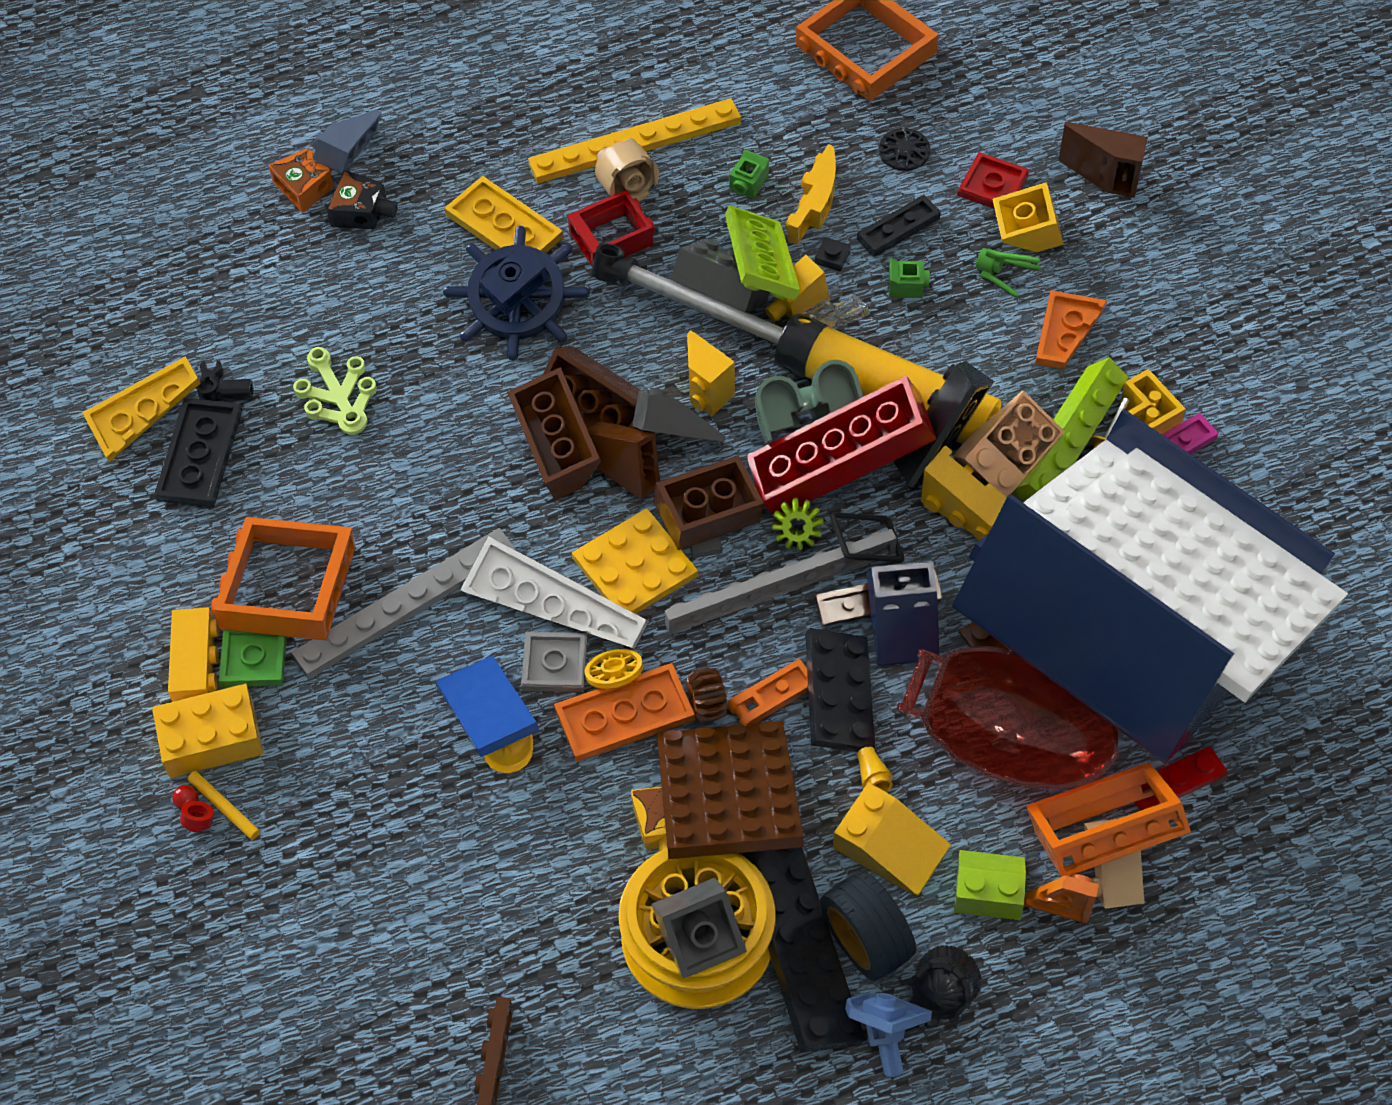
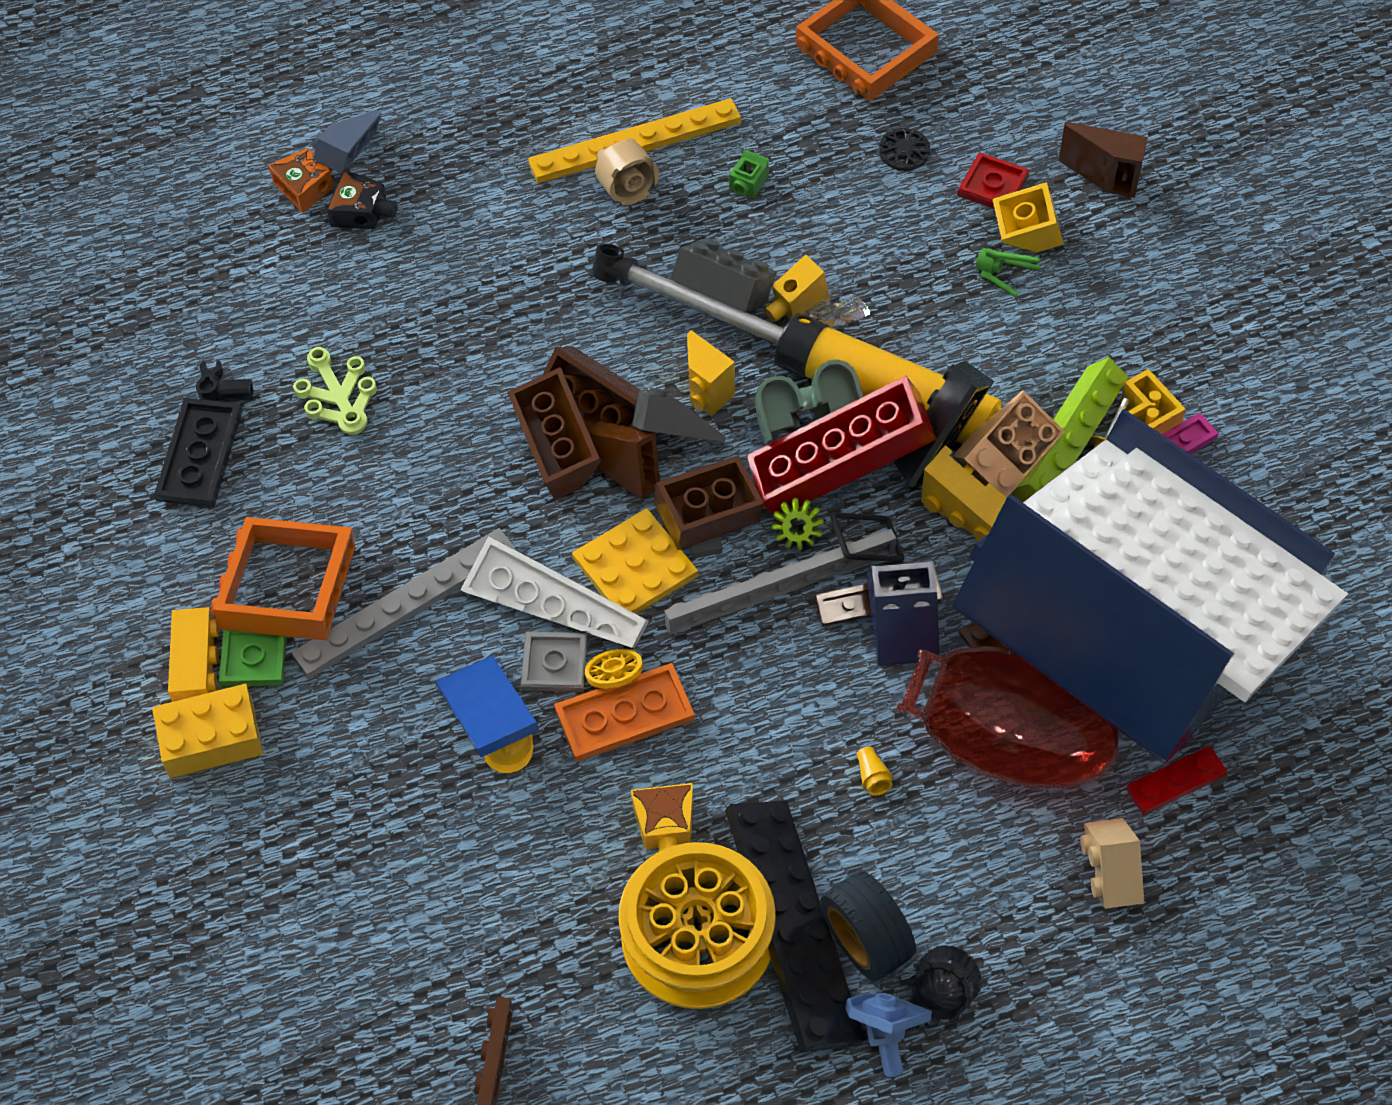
(135, 409): yellow wing -> none
(194, 814): red plate -> none
(223, 805): yellow bar -> none
(495, 214): yellow plate -> none
(509, 281): dark blue piece -> none
(608, 209): red window -> none
(699, 927): dark grey slope -> none
(707, 694): reddish brown gear -> none
(728, 790): reddish brown plate -> none
(762, 253): lime plate -> none
(771, 694): orange plate -> none
(817, 196): yellow slope -> none
(832, 254): black plate -> none
(839, 690): black plate -> none
(890, 840): yellow slope -> none
(898, 225): black plate -> none
(907, 279): bright green window -> none
(990, 885): lime slope -> none
(1065, 897): orange wing -> none
(1066, 326): orange wing -> none
(1115, 837): orange window -> none

